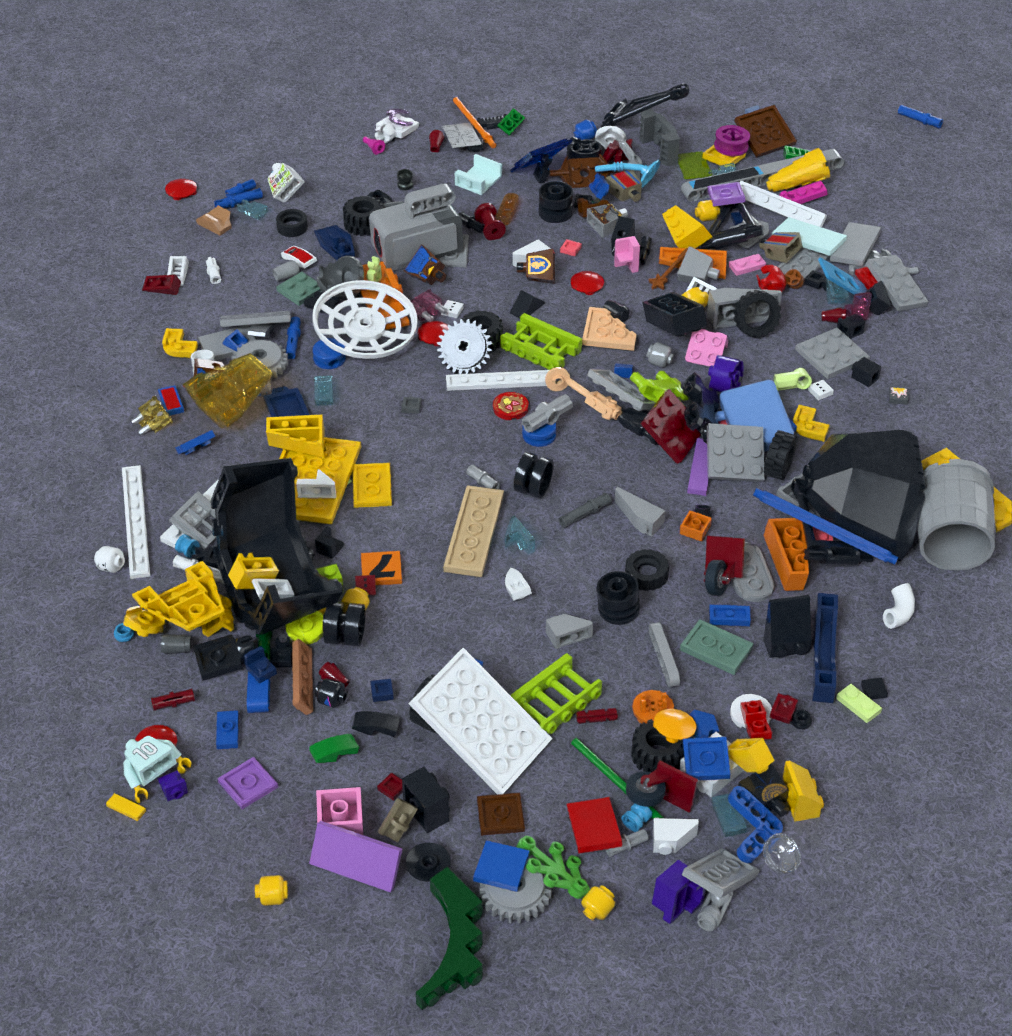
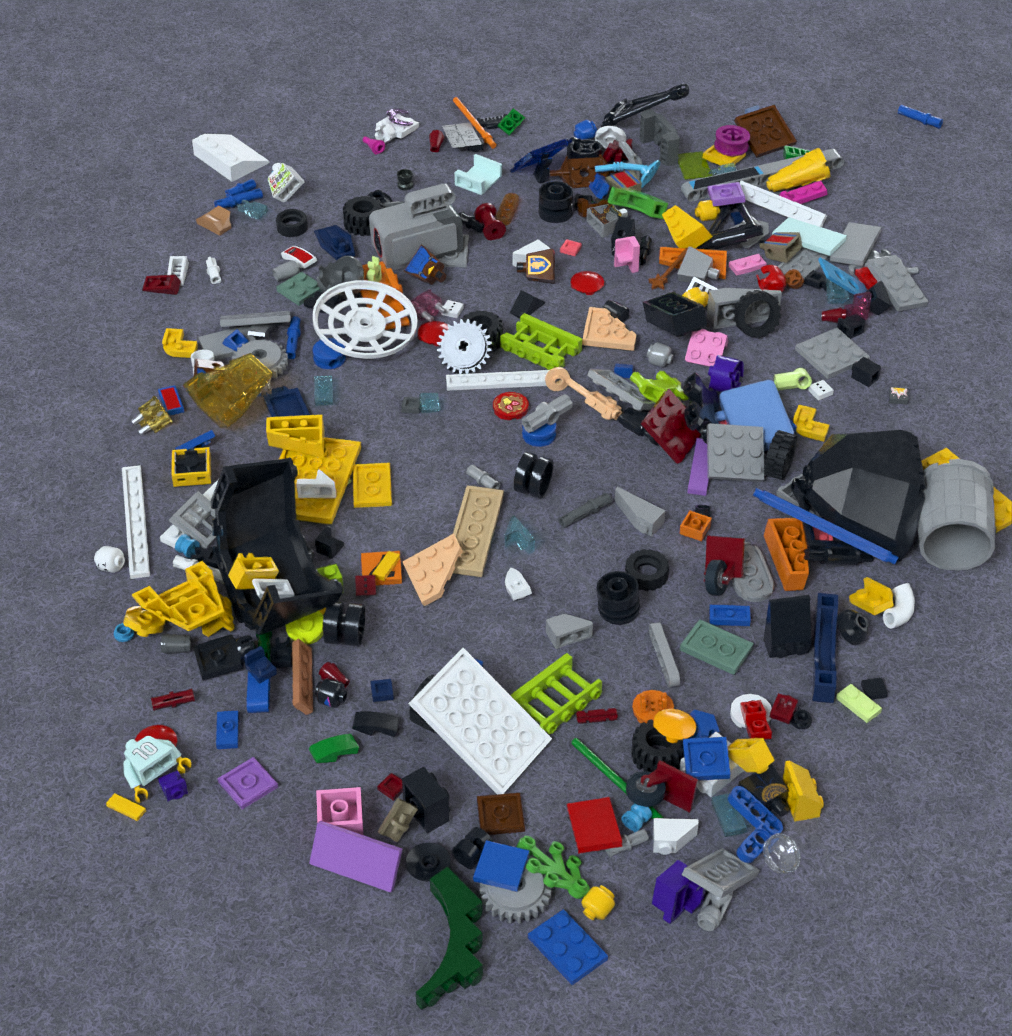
(181, 188): red dish -> none
(191, 467): none -> piece
(227, 155): none -> white slope
(271, 890): yellow head -> none
(357, 596): yellow head -> none
(386, 565): none -> yellow piece
(429, 402): none -> clear light blue plate
(433, 568): none -> light nougat plate
(469, 849): none -> black wheel
(567, 947): none -> blue plate
(638, 200): none -> bright green arch
(852, 626): none -> black piece
(873, 598): none -> yellow bracket

